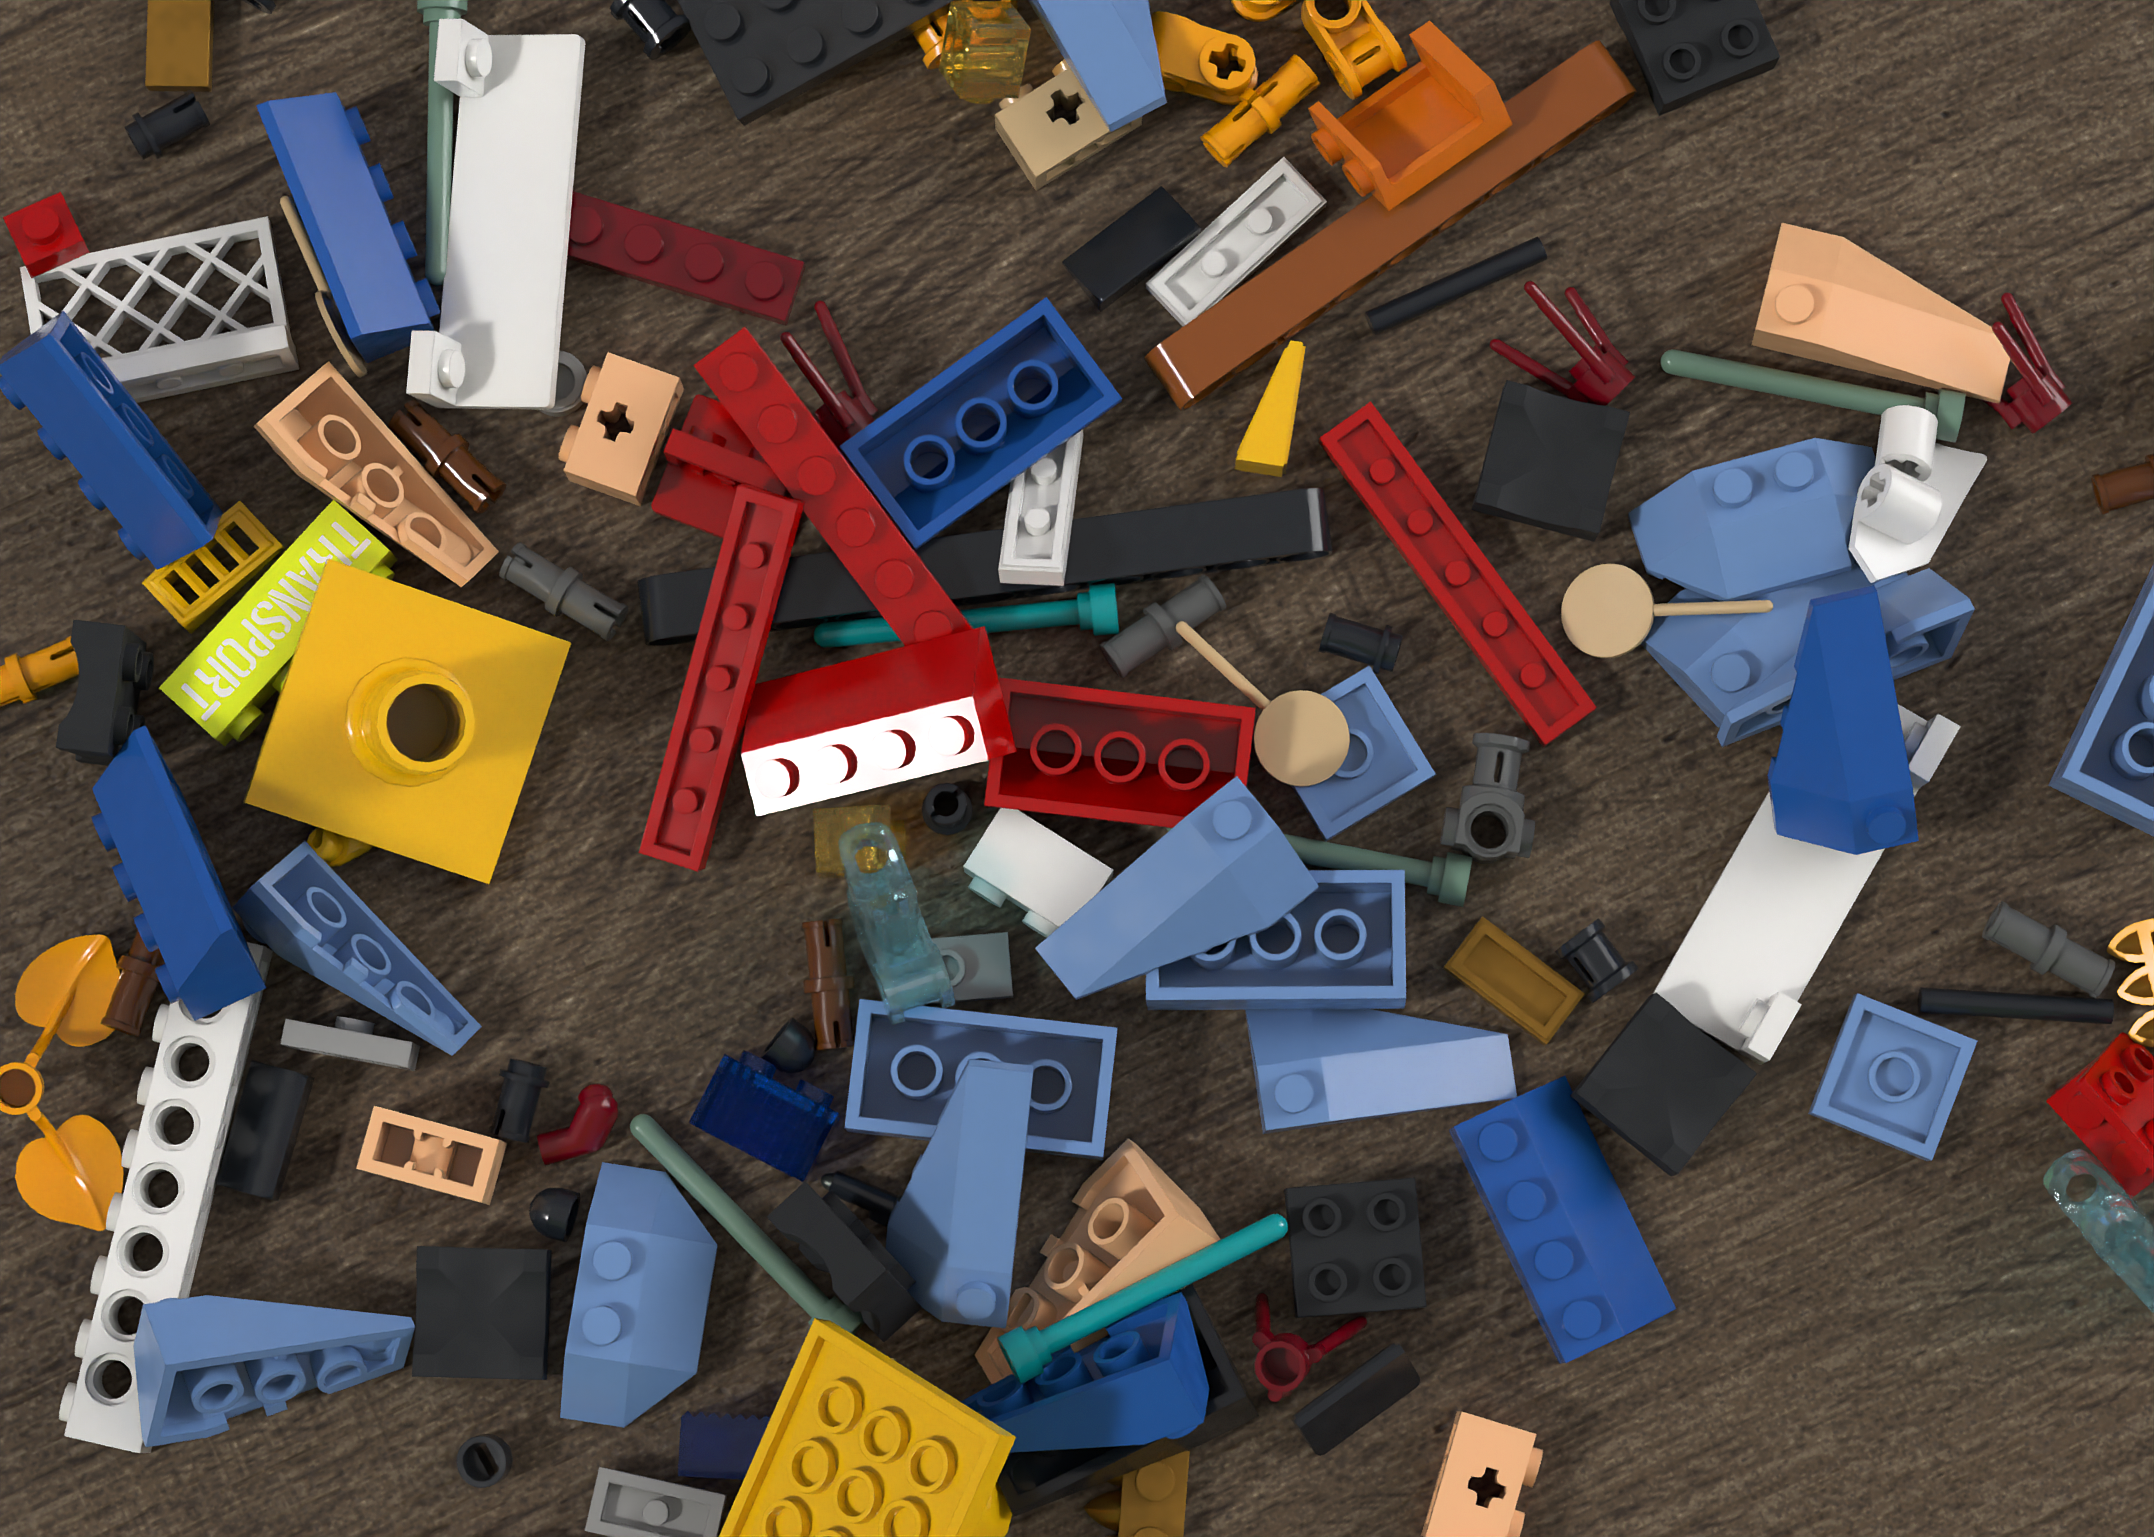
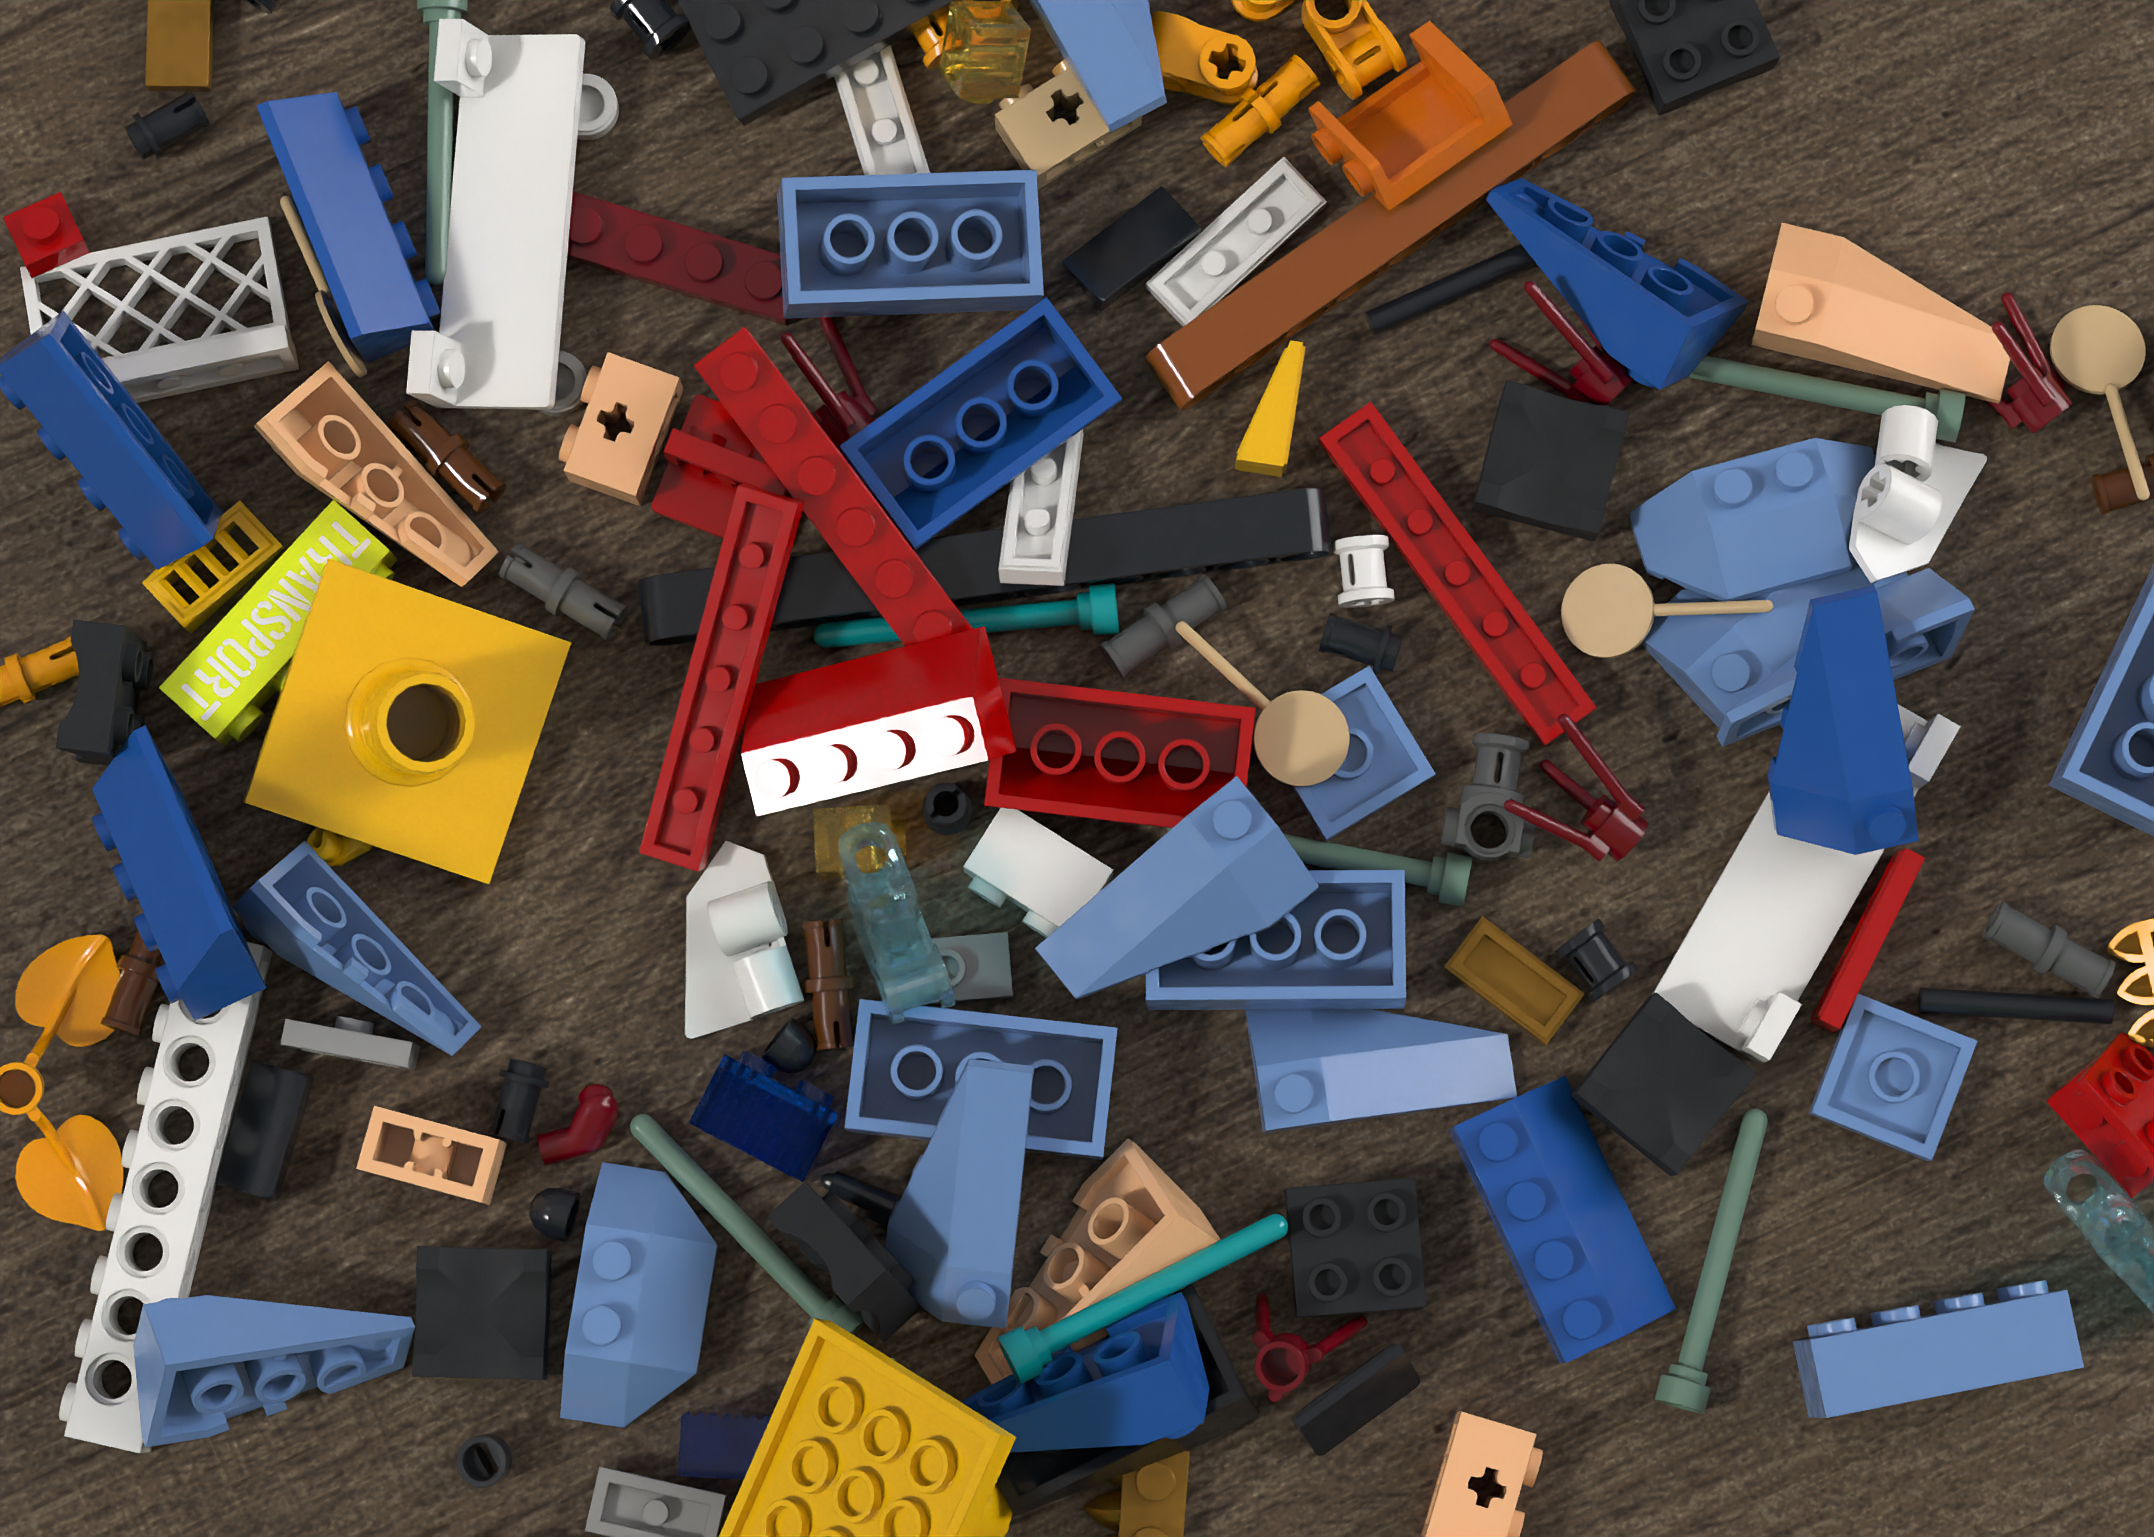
(597, 108): none -> white tile
(736, 945): none -> white panel
(880, 117): none -> white tile
(909, 243): none -> medium blue brick
(1363, 571): none -> white bush
(1611, 824): none -> dark red plant
(1636, 306): none -> blue wedge
(1686, 1382): none -> sand green piece
(1866, 940): none -> red tile
(1938, 1353): none -> medium blue brick
(2102, 354): none -> tan piece

